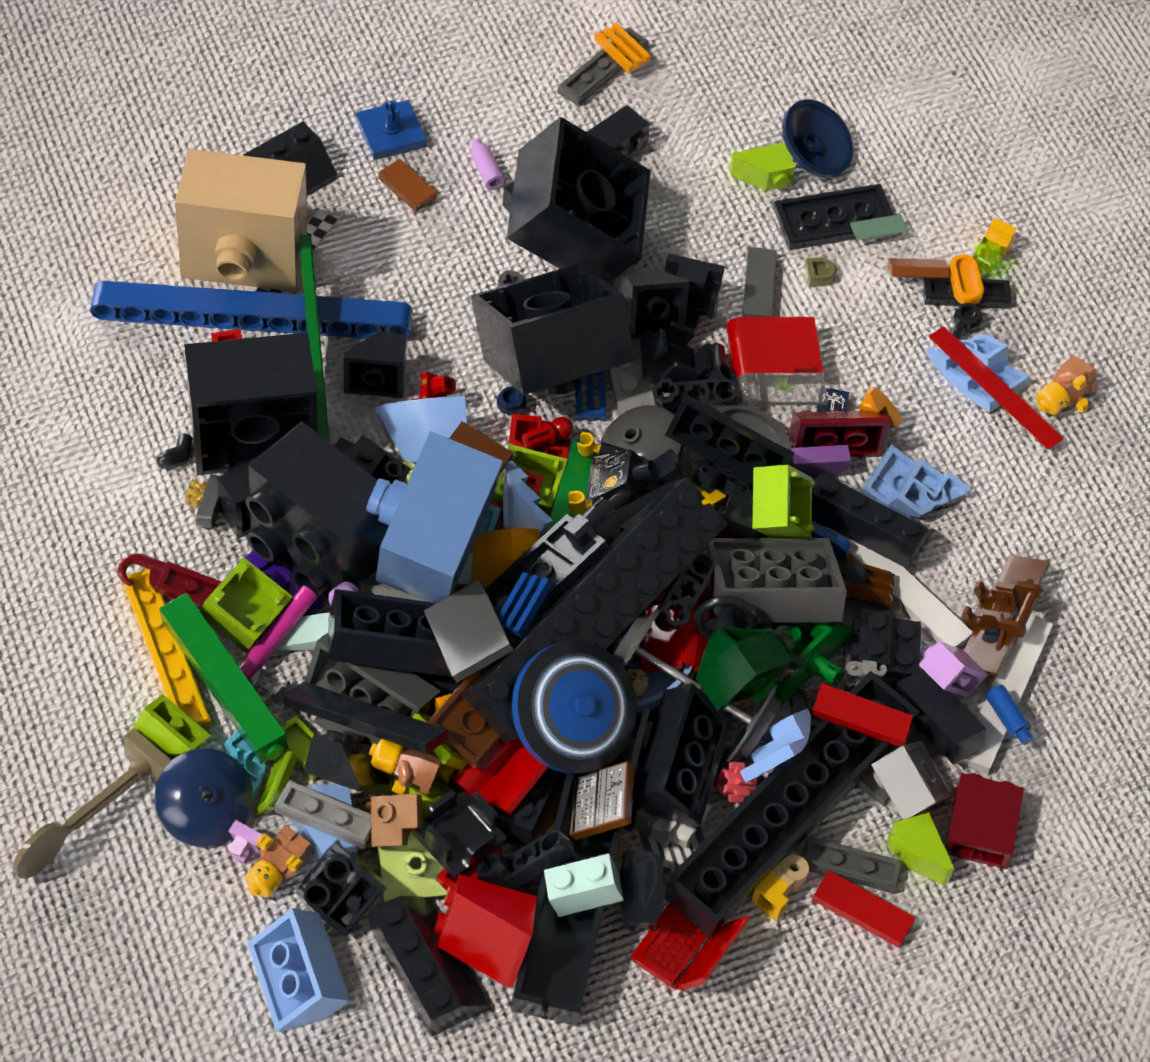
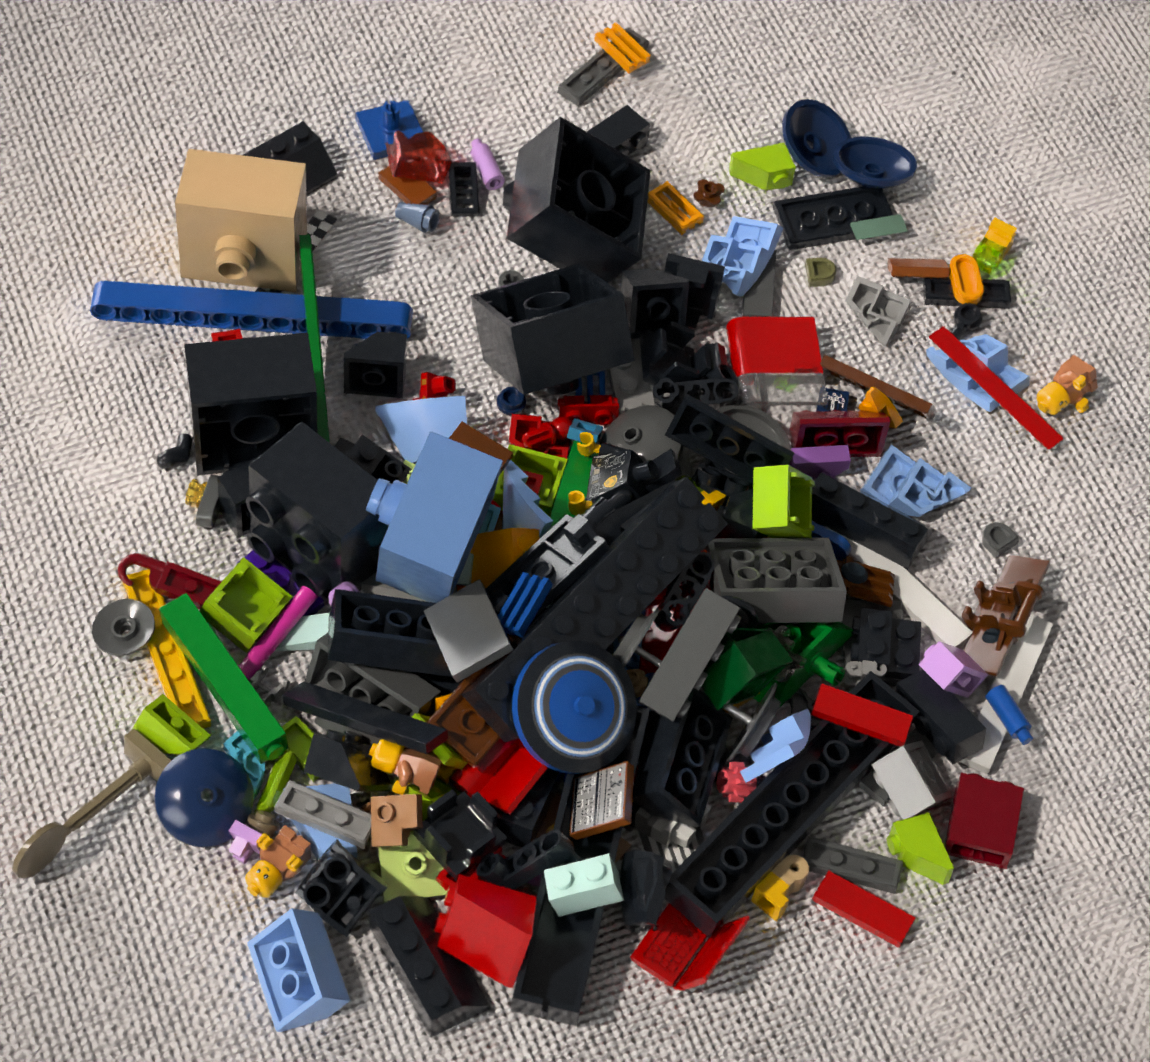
(119, 617): none -> dark grey dish
(263, 822): none -> dark tan plate
(418, 148): none -> clear red piece
(418, 215): none -> sand blue cone
(463, 169): none -> black slope
(579, 426): none -> dark azure tile
(600, 411): none -> red hinge
(670, 210): none -> light orange tile
(689, 655): none -> dark grey slope
(708, 193): none -> reddish brown plate
(743, 251): none -> light blue slope
(867, 381): none -> reddish brown tile
(874, 162): none -> dark blue dish
(878, 308): none -> light grey slope
(998, 538): none -> dark grey tile

